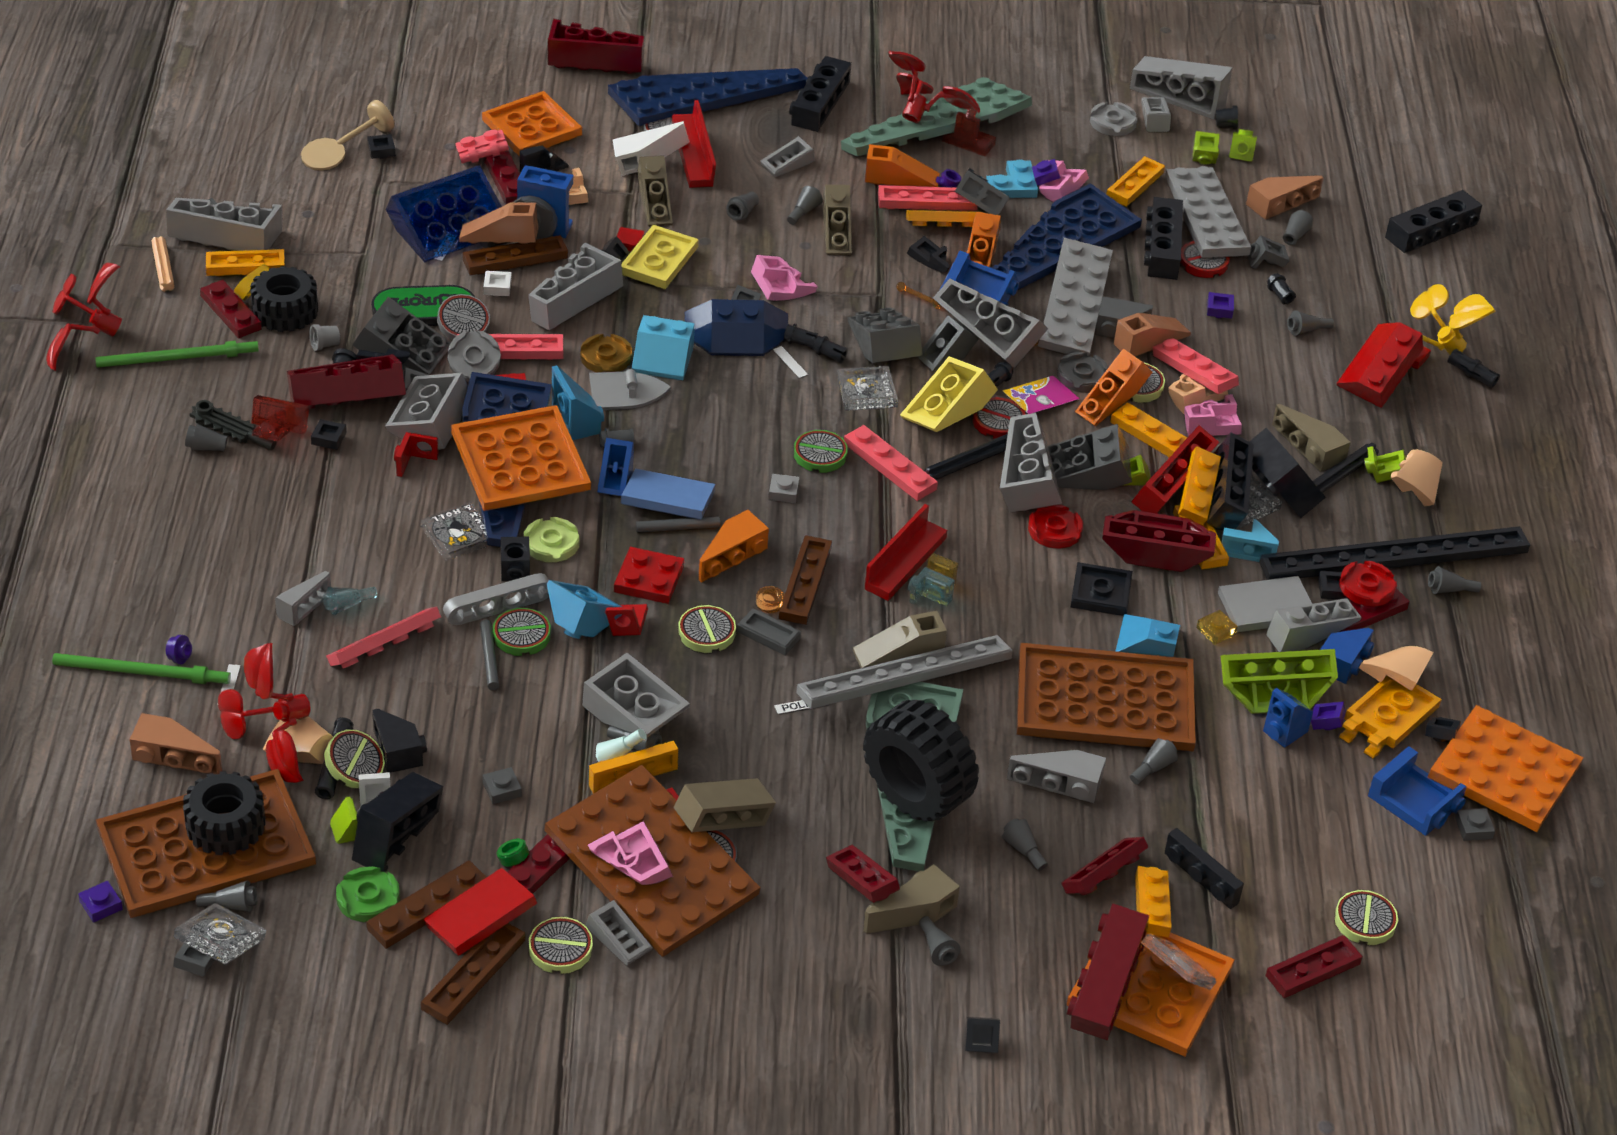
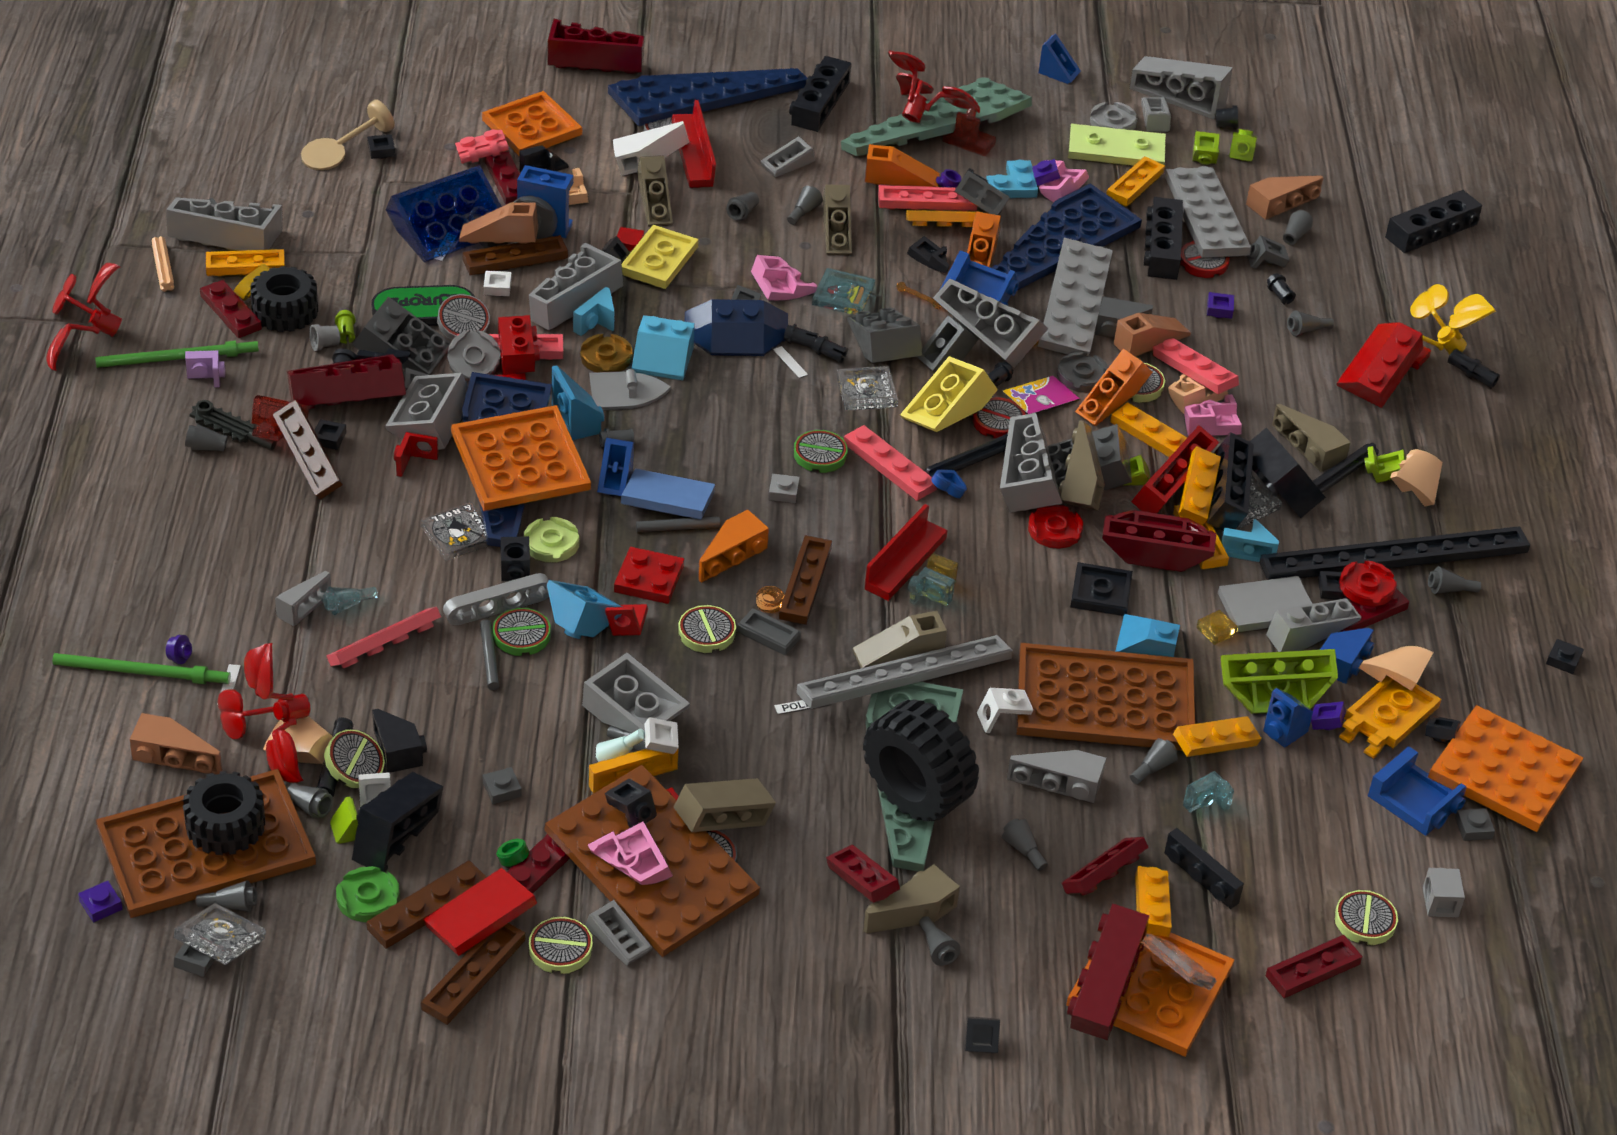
(204, 365): none -> lavender bracket
(307, 449): none -> plate
(312, 800): none -> dark grey cone
(345, 322): none -> lime pin
(517, 344): none -> red brick
(596, 310): none -> medium azure slope
(633, 801): none -> black bracket
(661, 735): none -> white plate
(843, 291): none -> clear light blue tile
(950, 482): none -> blue tile
(1003, 701): none -> white bracket
(1057, 61): none -> blue slope
(1084, 477): none -> dark tan slope
(1115, 145): none -> yellowish green plate
(1206, 790): none -> clear light blue bracket
(1217, 736): none -> light orange plate
(1443, 892): none -> light grey brick
(1565, 656): none -> black plate

